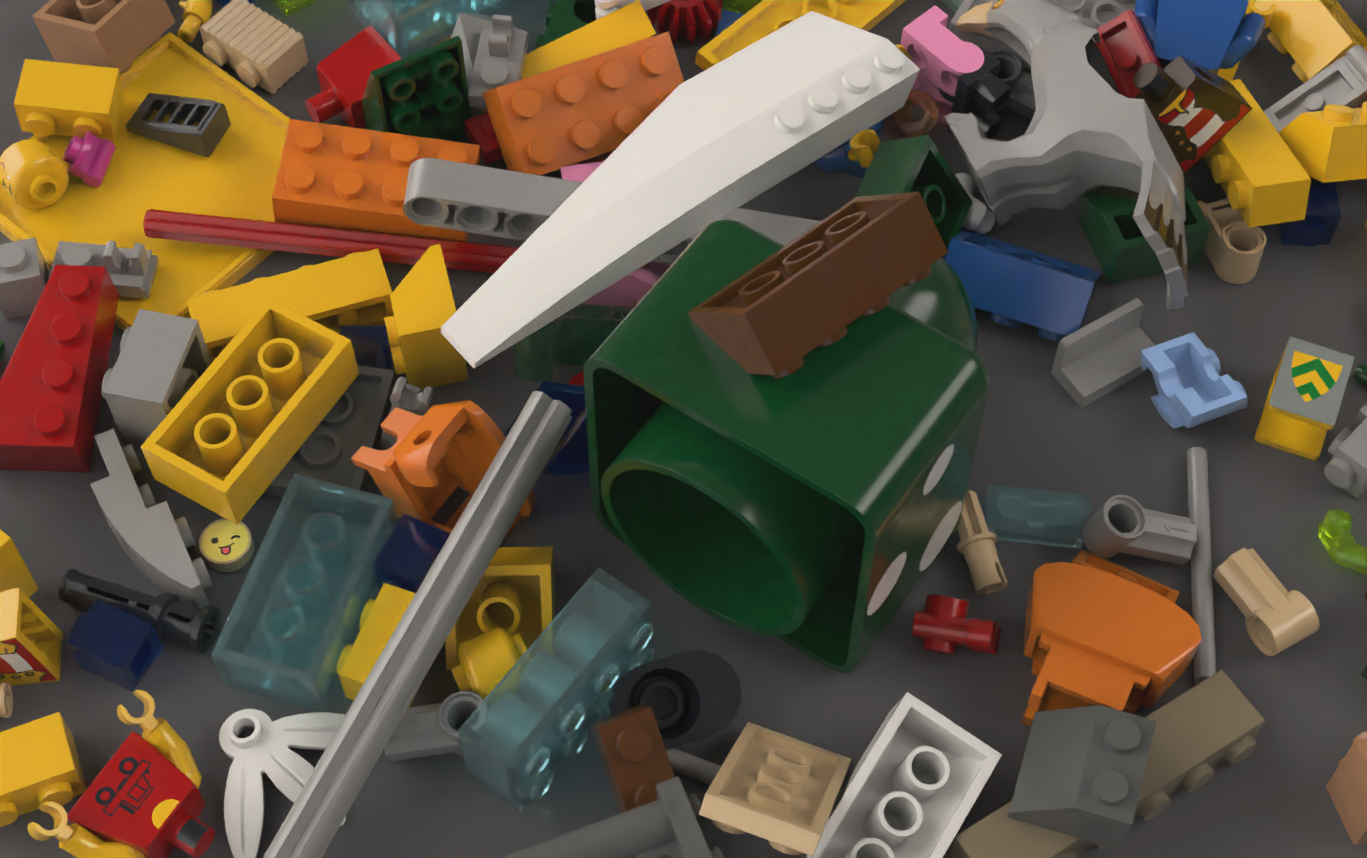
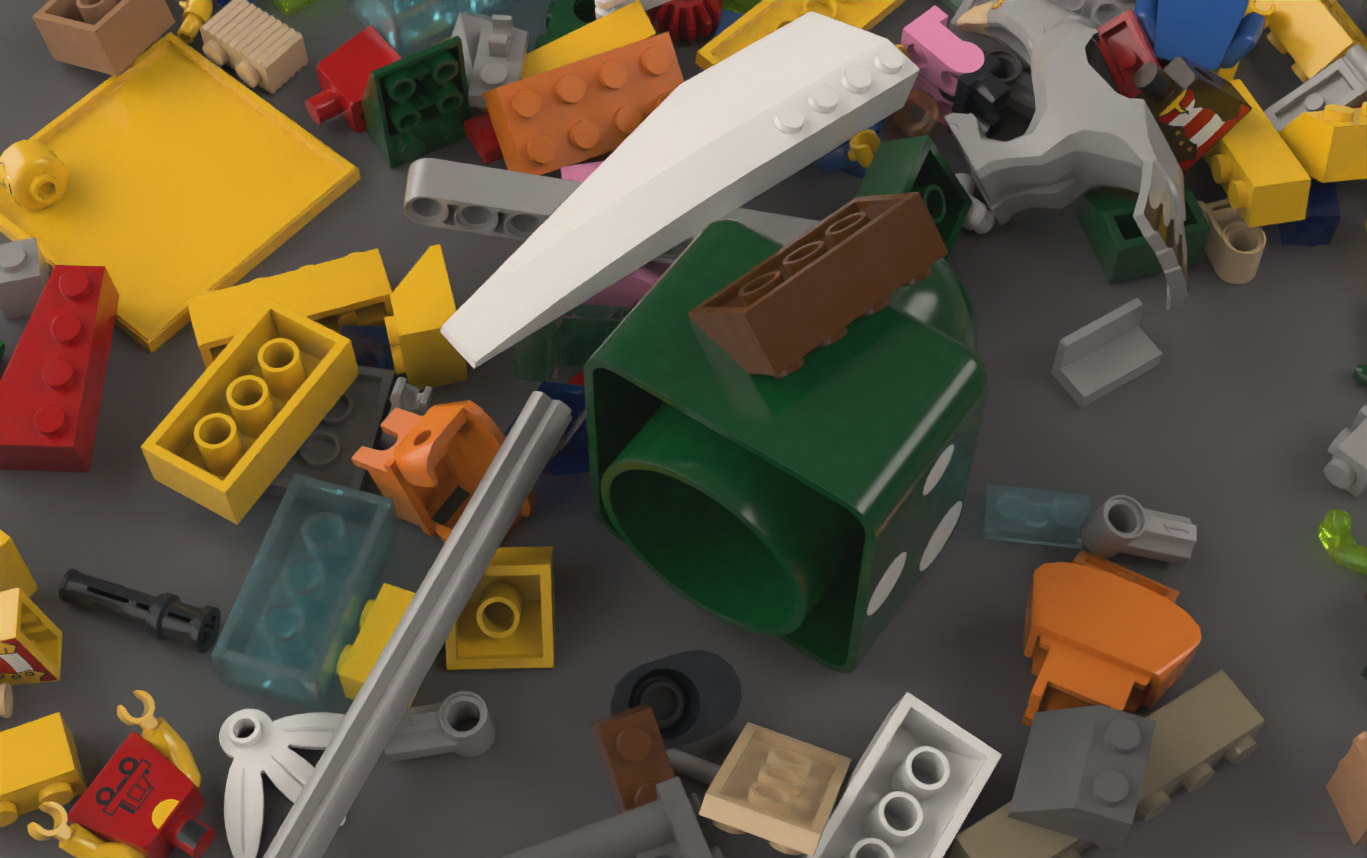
(69, 99): yellow brick -> none
(89, 158): dark pink plate -> none
(114, 645): clear blue brick -> none
(129, 268): light grey plate -> none
(148, 528): light grey slope -> none
(153, 372): light grey brick -> none
(198, 139): black slope -> none
(226, 545): tile -> none
(319, 240): red axle -> none
(356, 178): orange brick -> none
(409, 554): clear blue brick -> none
(487, 660): yellow head -> none
(557, 690): clear light blue brick -> none
(945, 626): red plate -> none
(979, 548): tan axle -> none
(1023, 284): blue slope -> none
(1190, 382): light blue cylinder -> none
(1201, 563): light grey piece -> none
(1272, 614): tan piece -> none
(1304, 398): piece -> none

